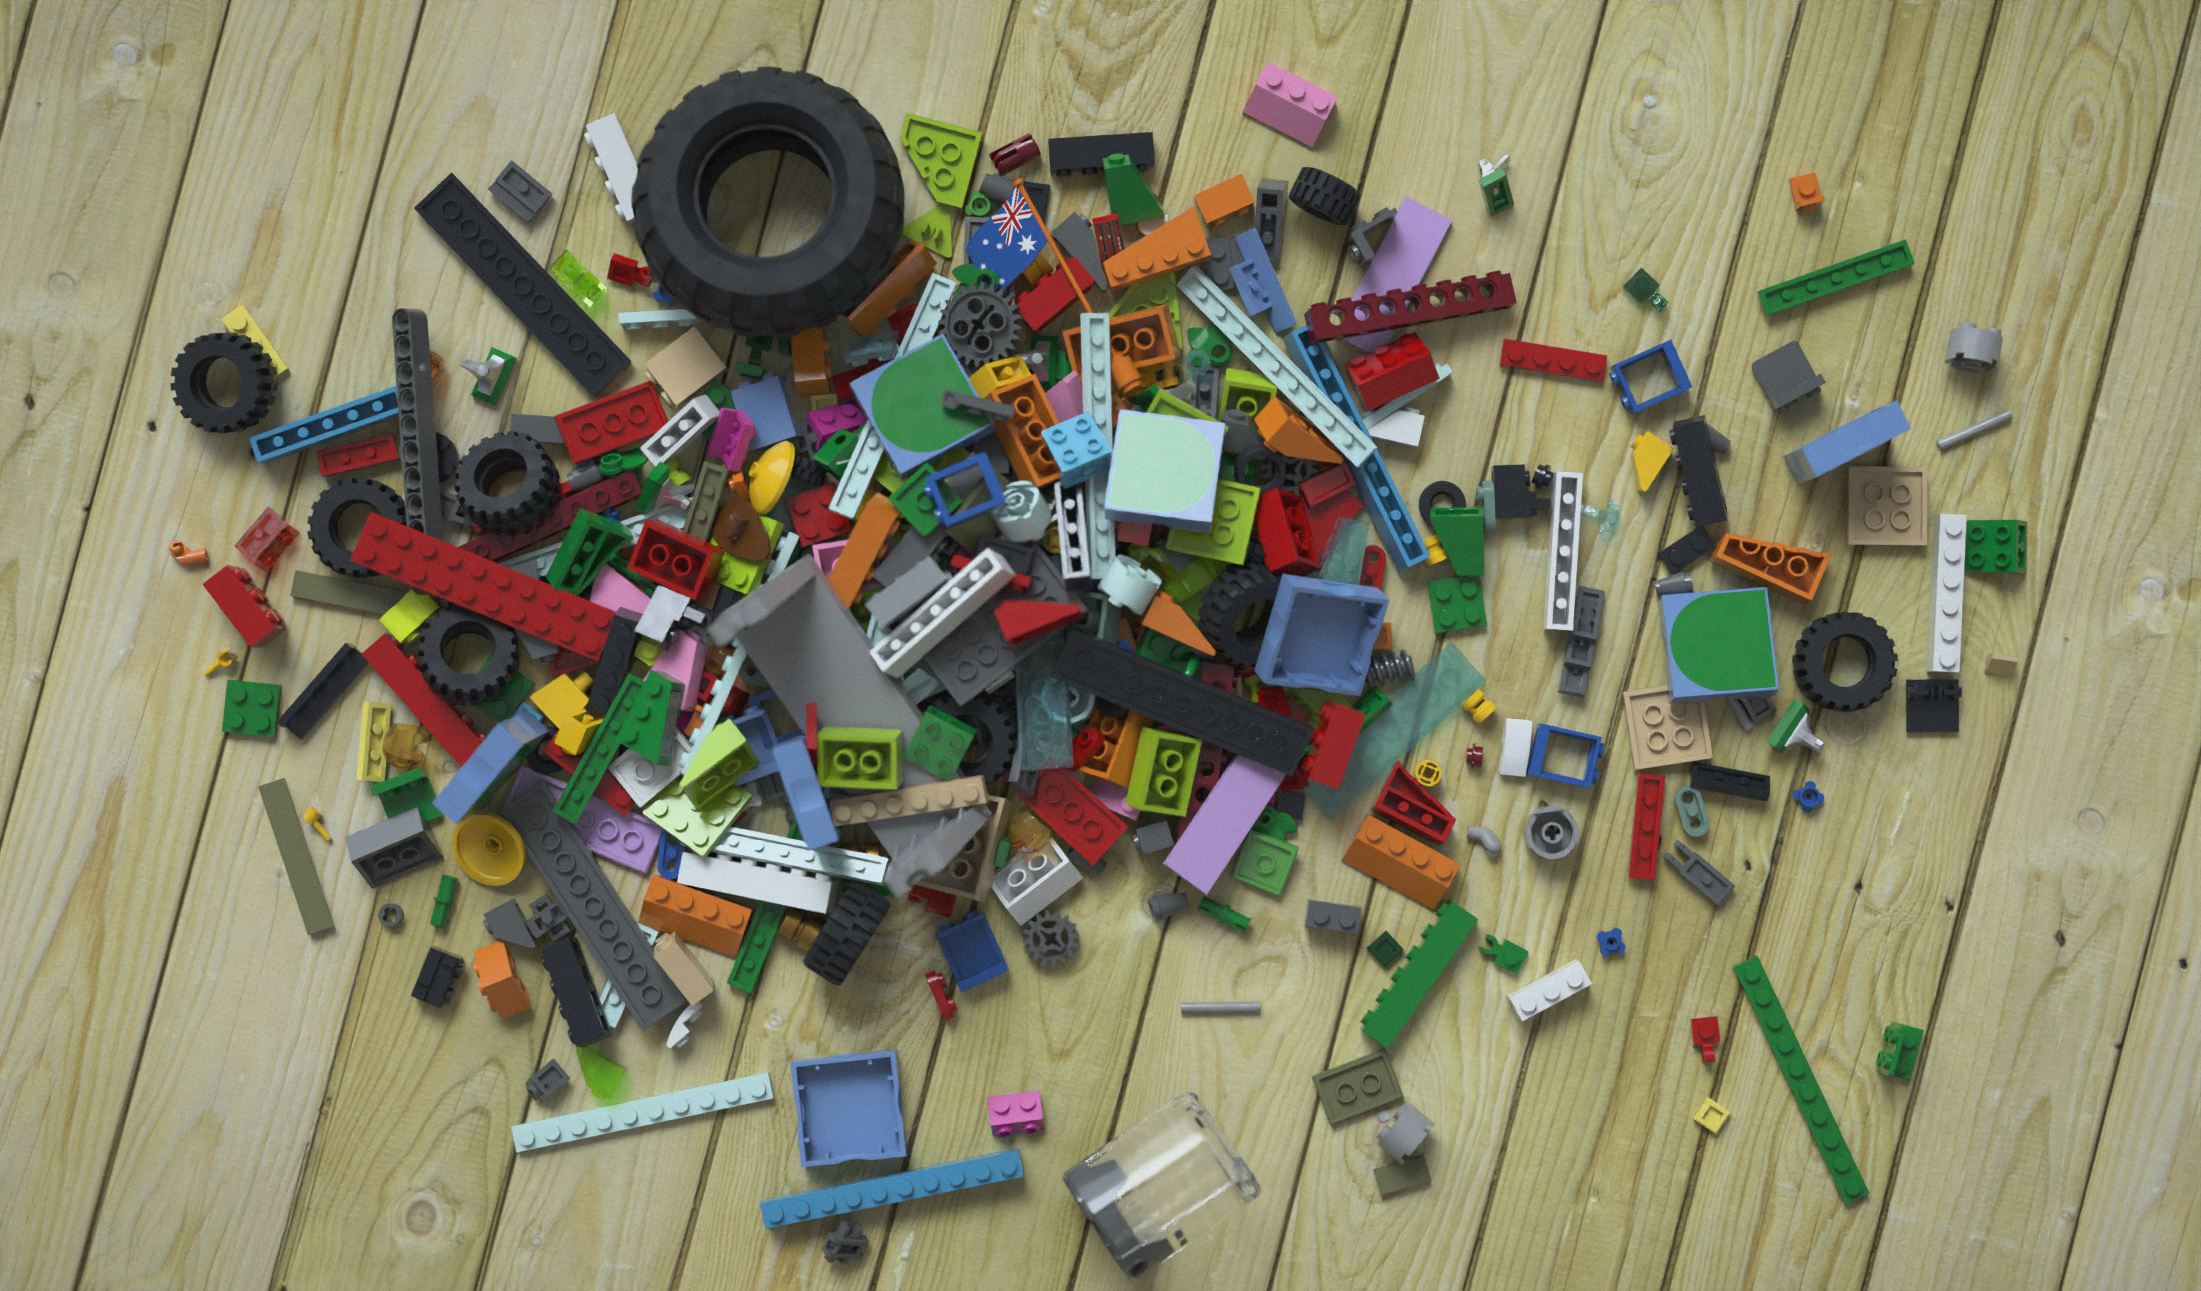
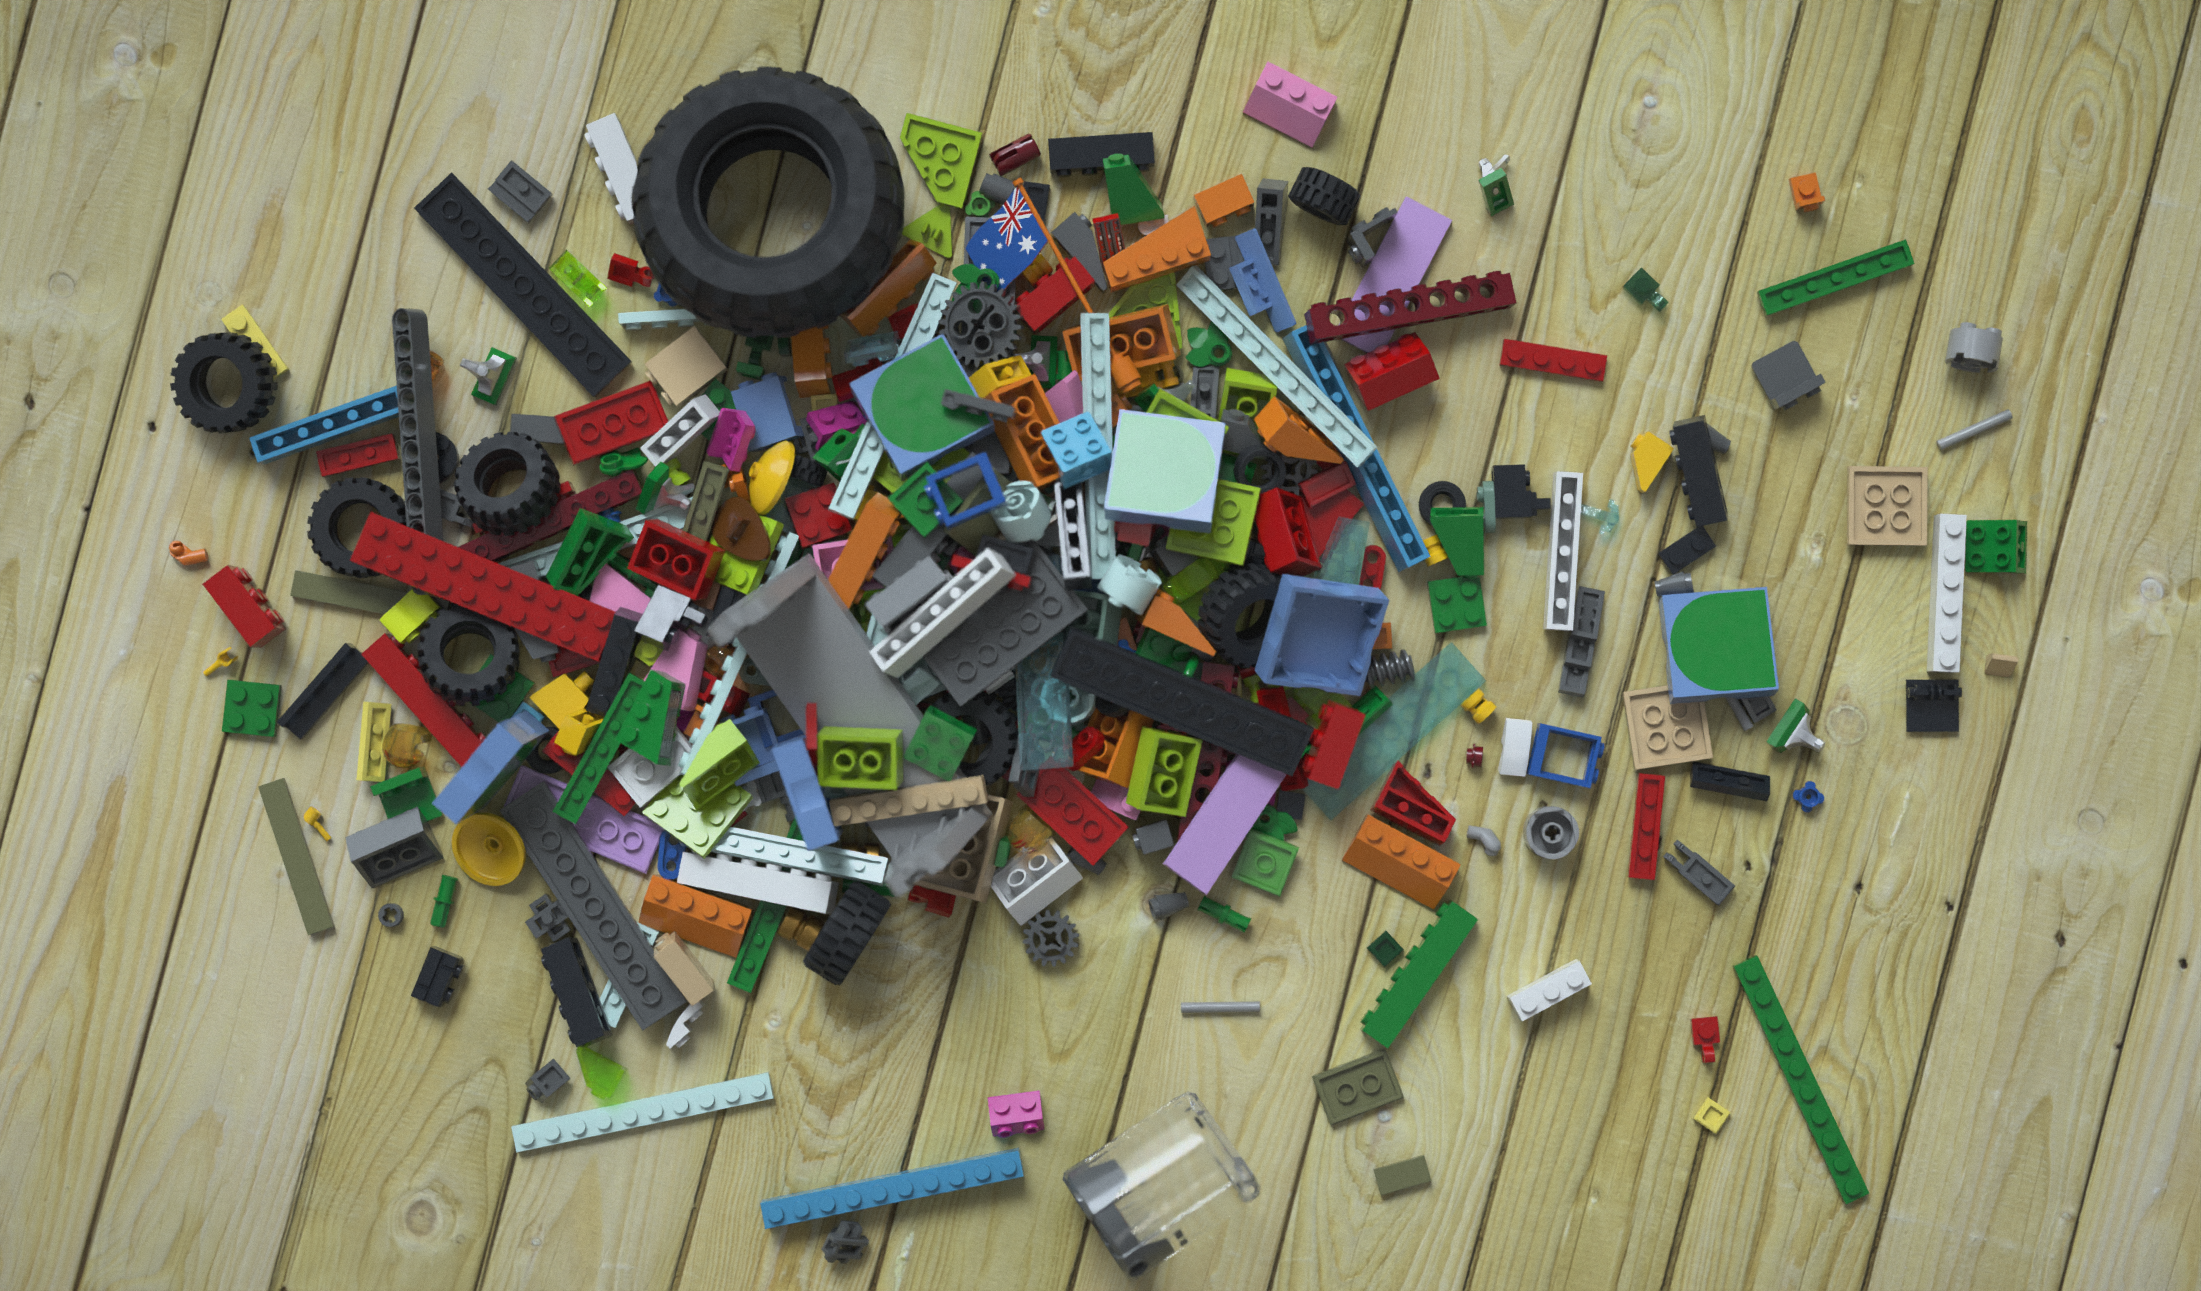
(266, 539): clear red bracket -> none
(500, 980): orange brick -> none
(509, 924): dark grey slope -> none
(585, 476): dark grey brick -> none
(849, 1107): medium blue tile -> none
(937, 984): red plate -> none
(971, 950): blue panel -> none
(1030, 619): red slope -> none
(1052, 538): yellow wheel -> none
(1156, 562): clear neon green piece -> none
(1191, 356): clear light blue plate -> none
(1332, 916): dark grey brick -> none
(1373, 417): light aqua plate -> none
(1400, 428): white slope -> none
(1405, 1132): light grey brick -> none
(1424, 770): yellow wheel -> none
(1507, 955): green plate -> none
(1542, 476): black plate -> none
(1606, 948): blue plate -> none
(1674, 366): blue window -> none
(1691, 810): sand green plate -> none
(1773, 565): orange wedge -> none
(1847, 442): medium blue tile -> none
(1880, 661): black tyre -> none
(1899, 1050): green bracket -> none

